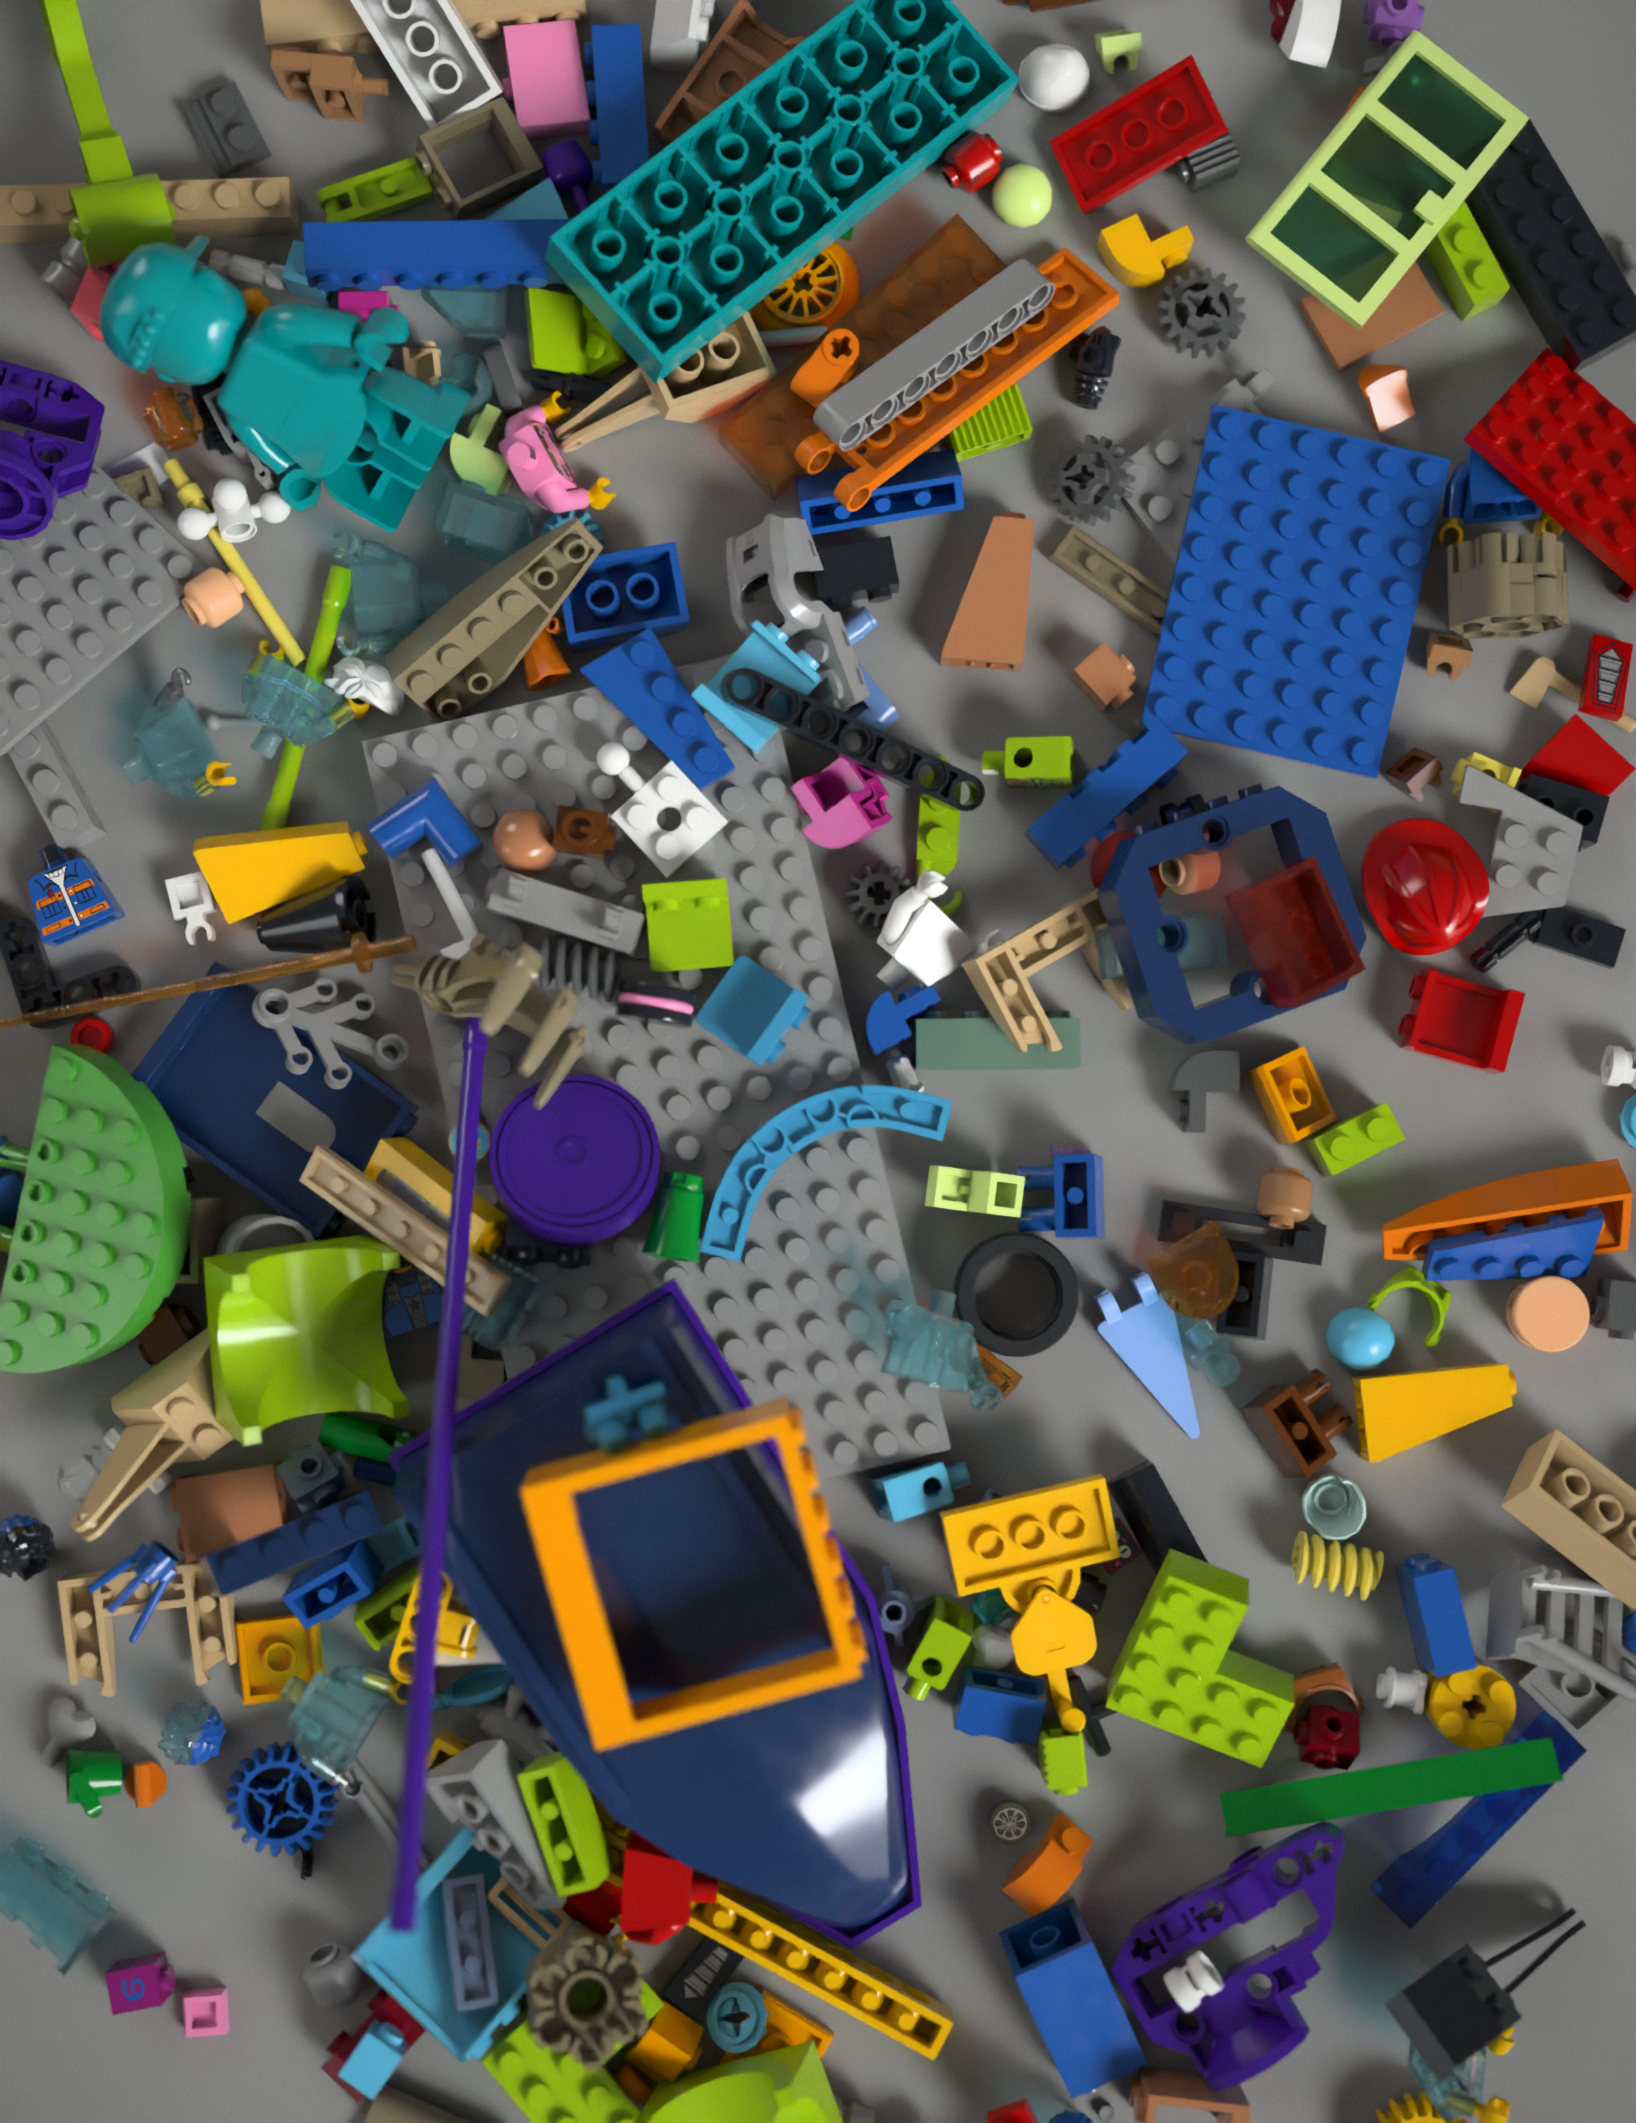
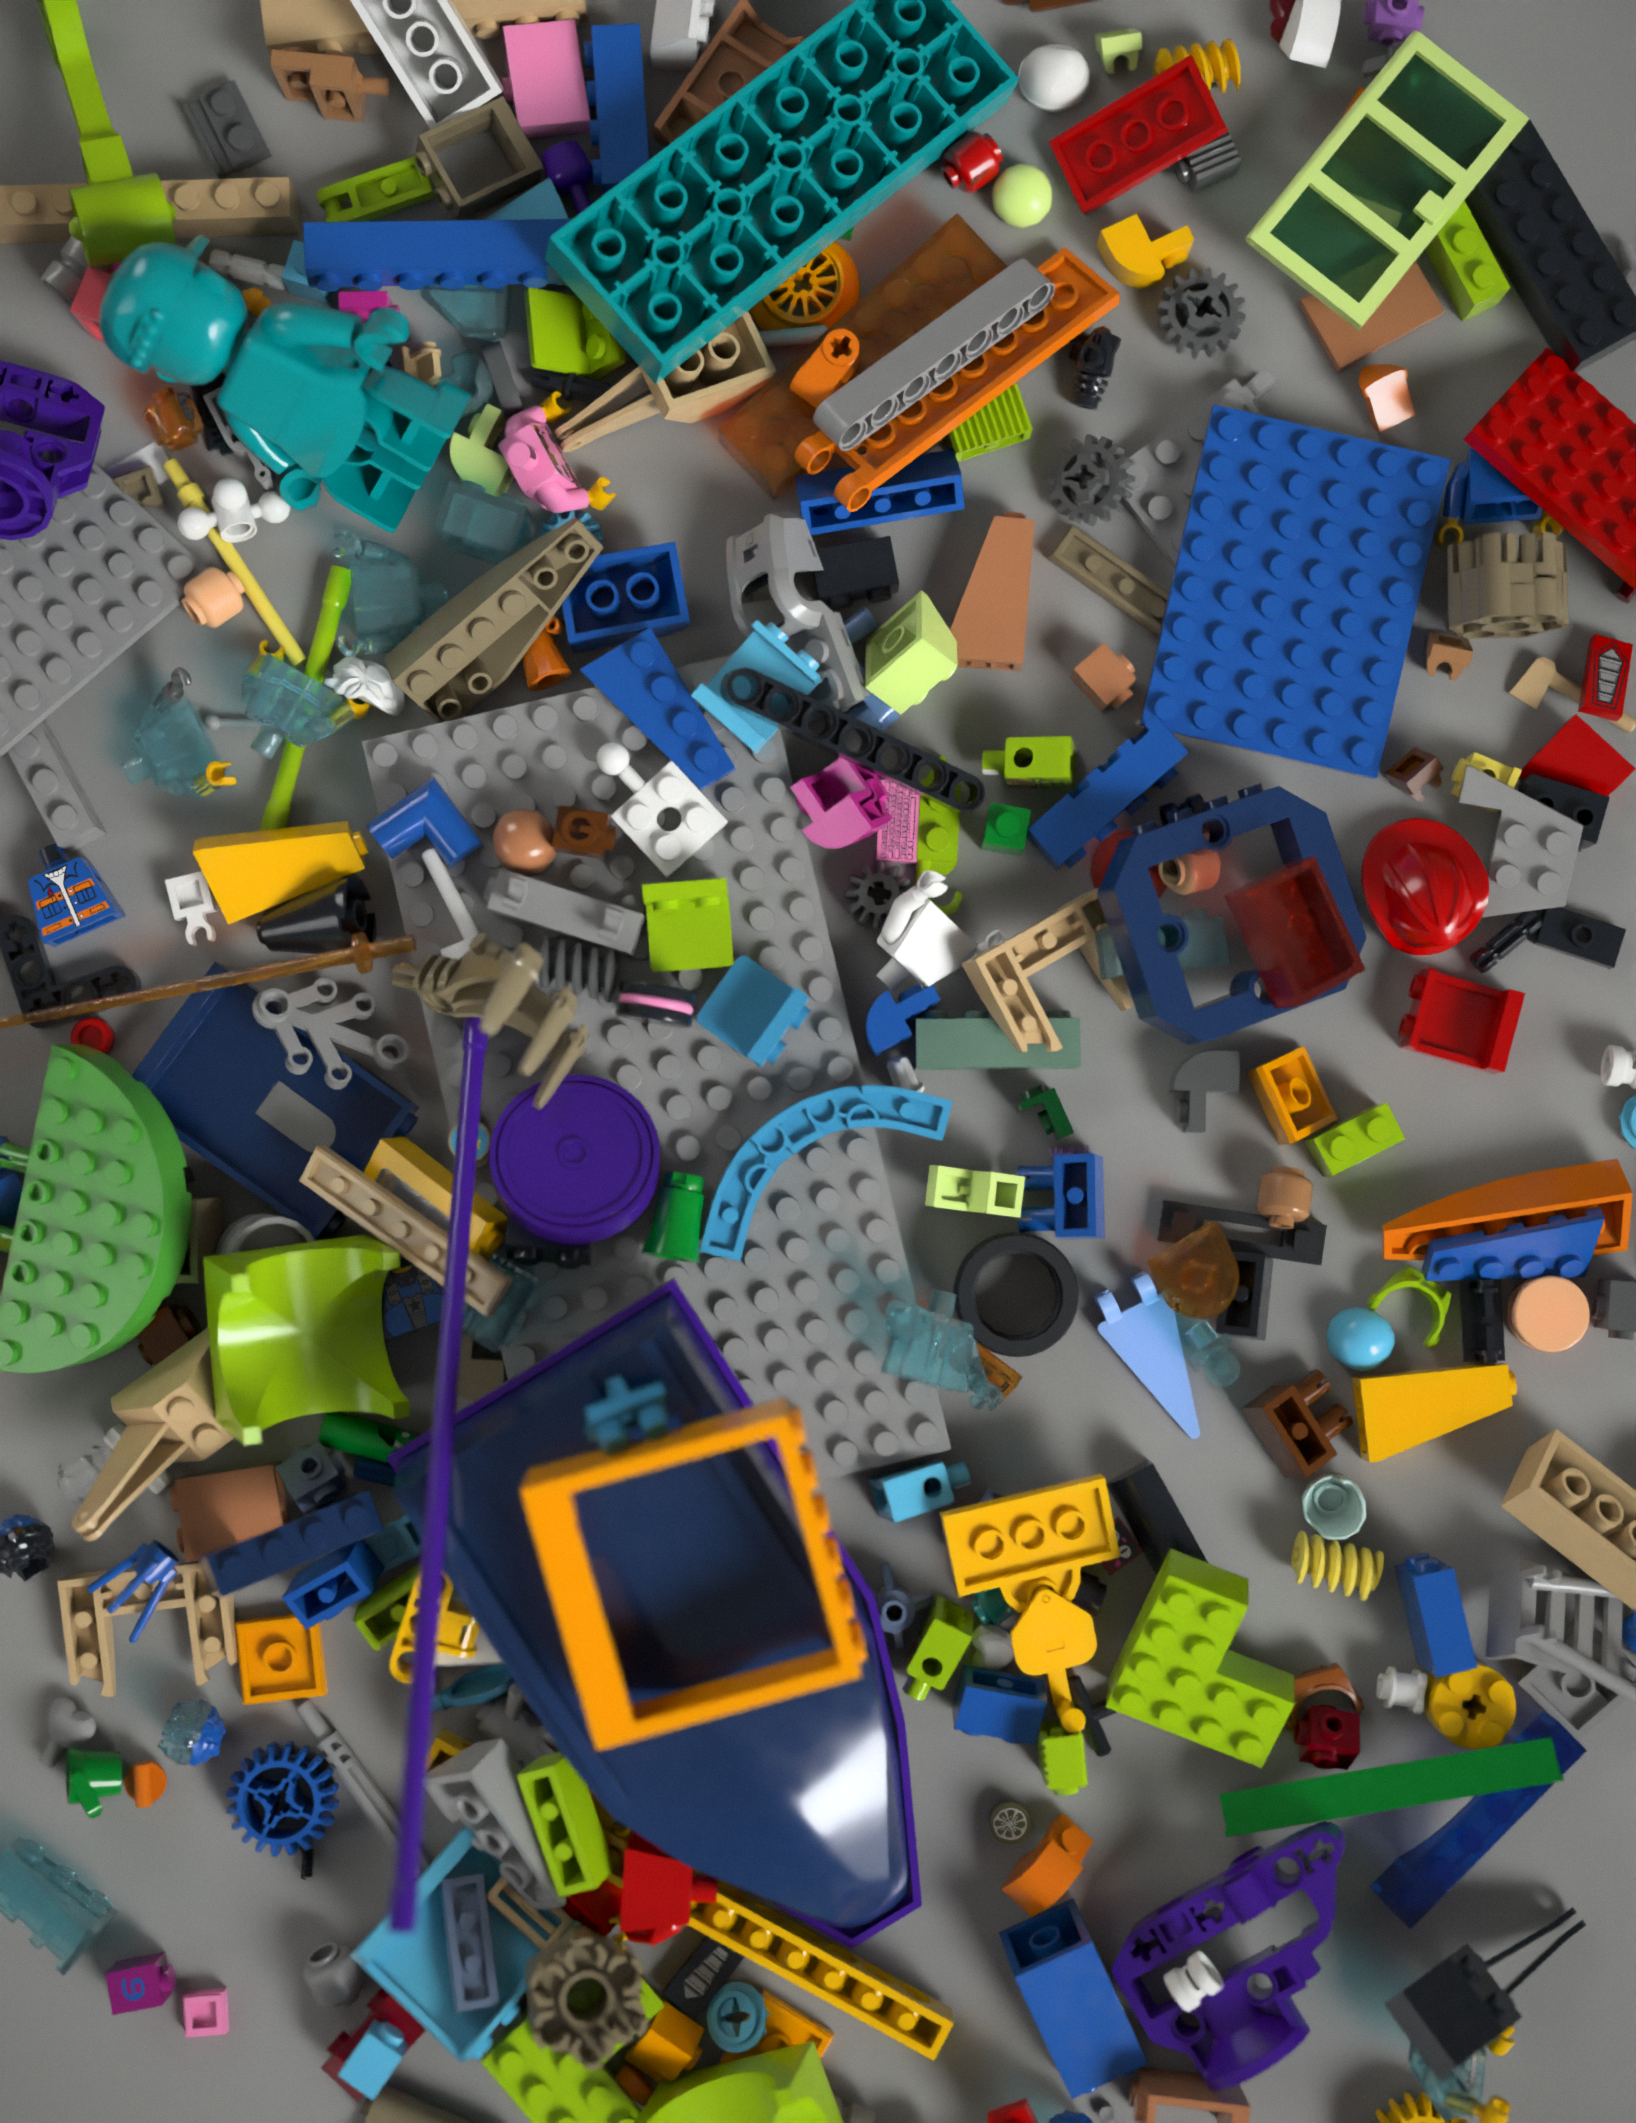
(336, 1718): clear light blue torso -> none
(899, 837): none -> bright pink tile
(909, 654): none -> yellowish green slope
(1005, 829): none -> green brick
(1053, 1115): none -> dark green bracket
(1214, 62): none -> yellow piece
(1482, 1320): none -> black hinge

